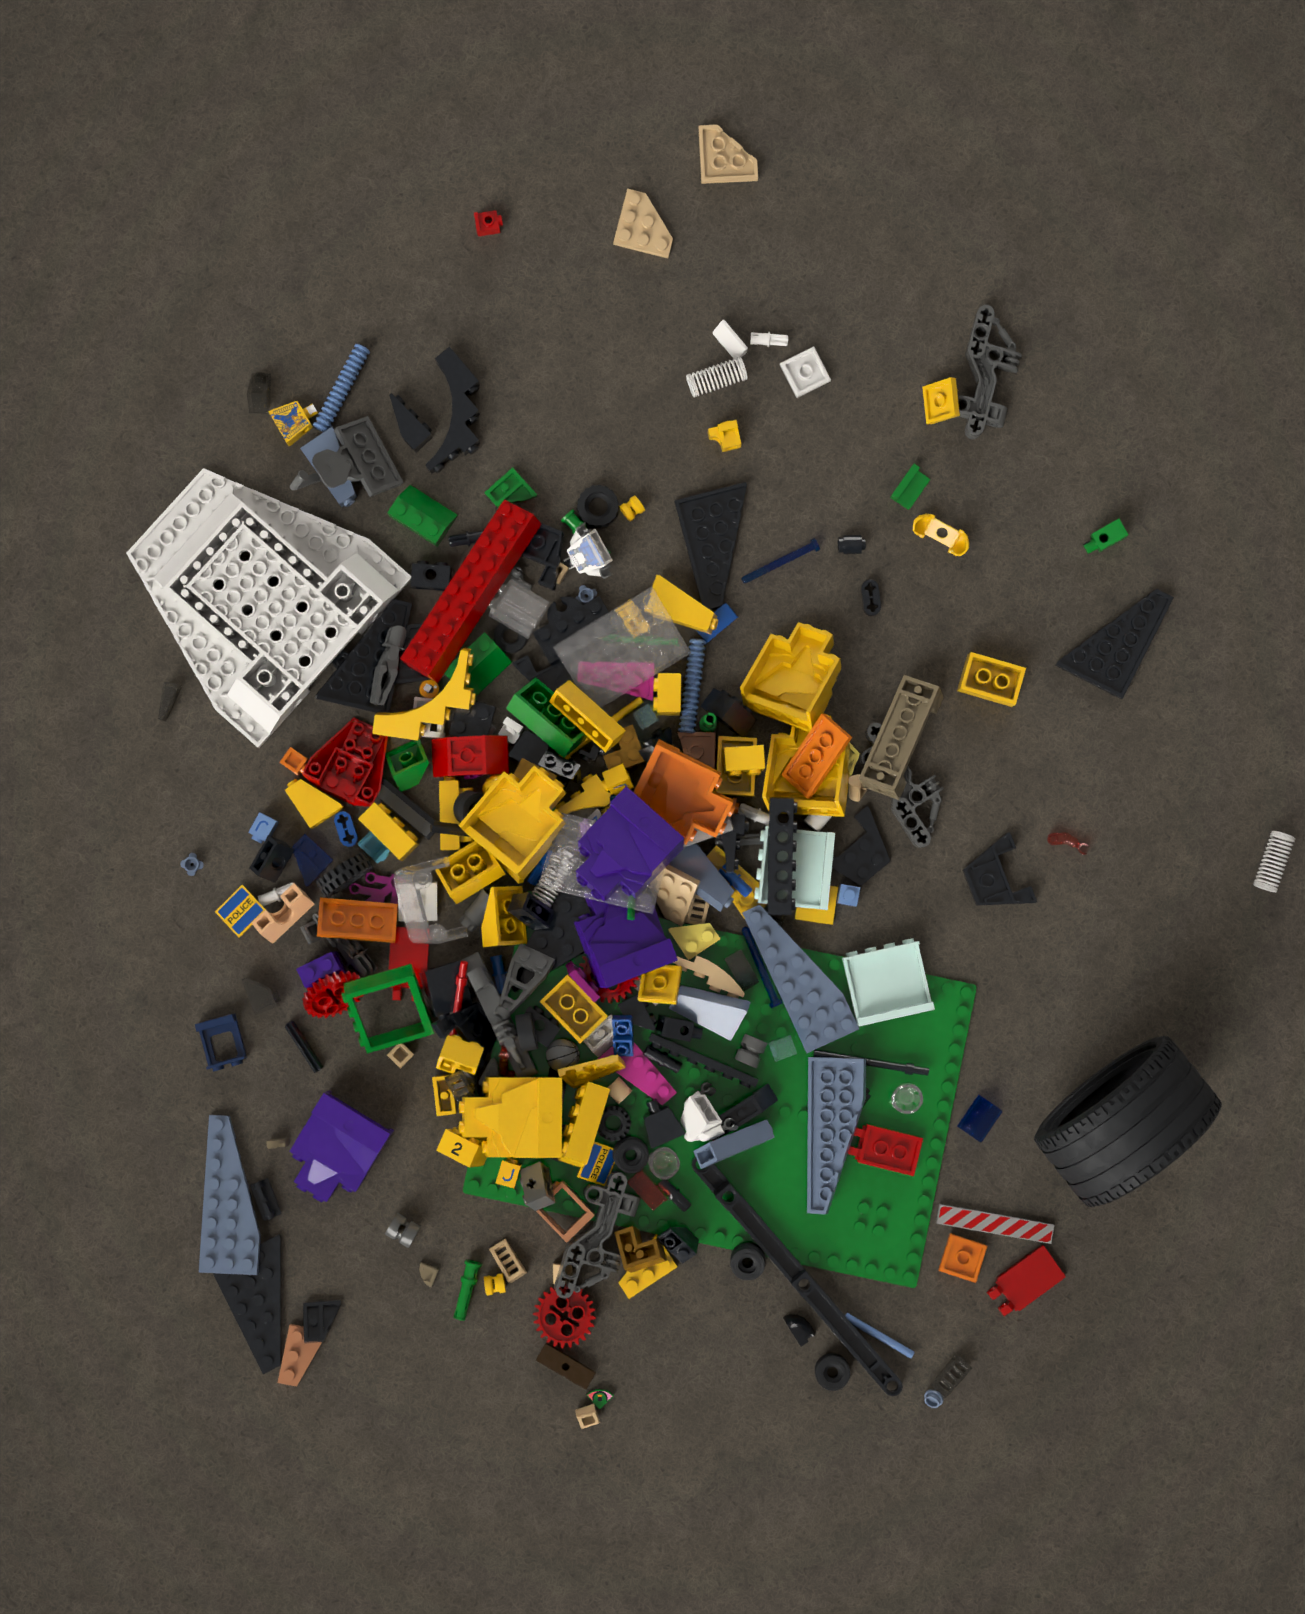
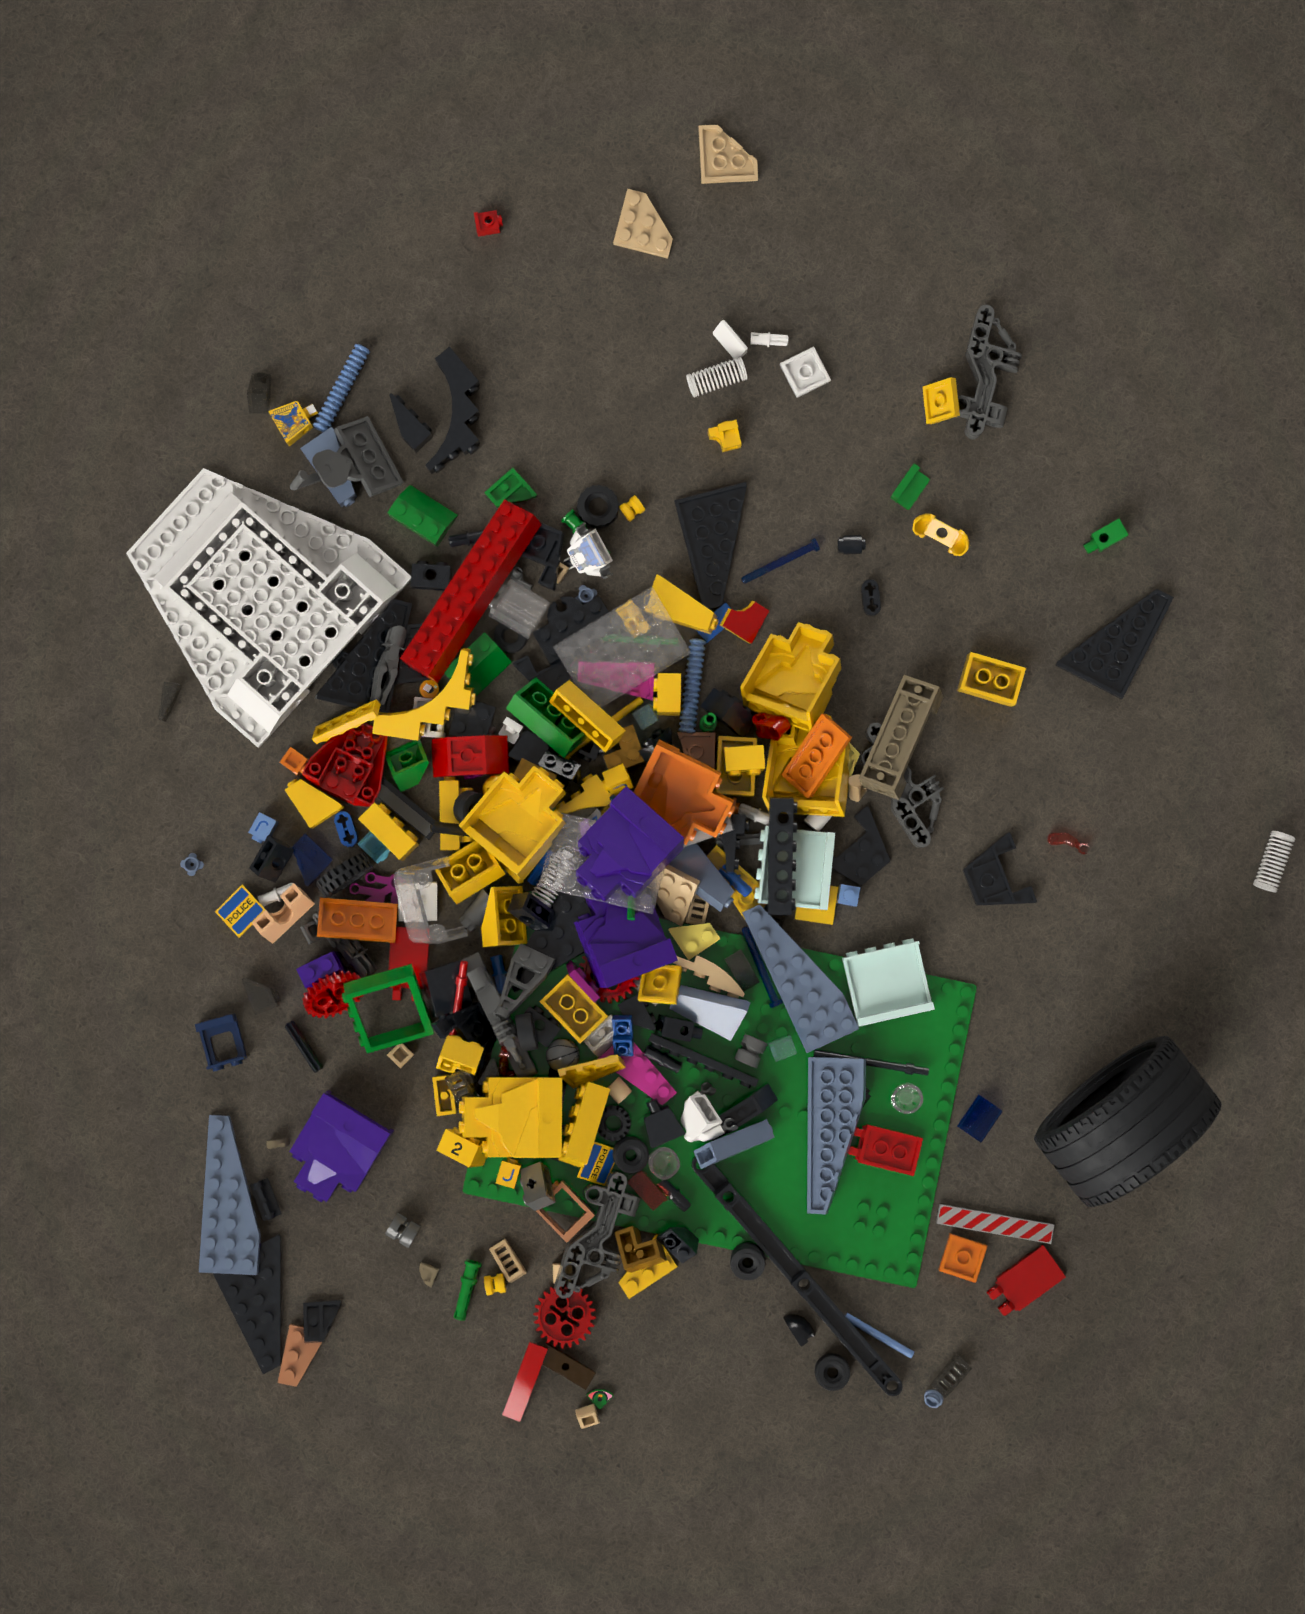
(346, 721): none -> yellow plate
(525, 1381): none -> red slope
(745, 622): none -> red tile
(770, 725): none -> red piece

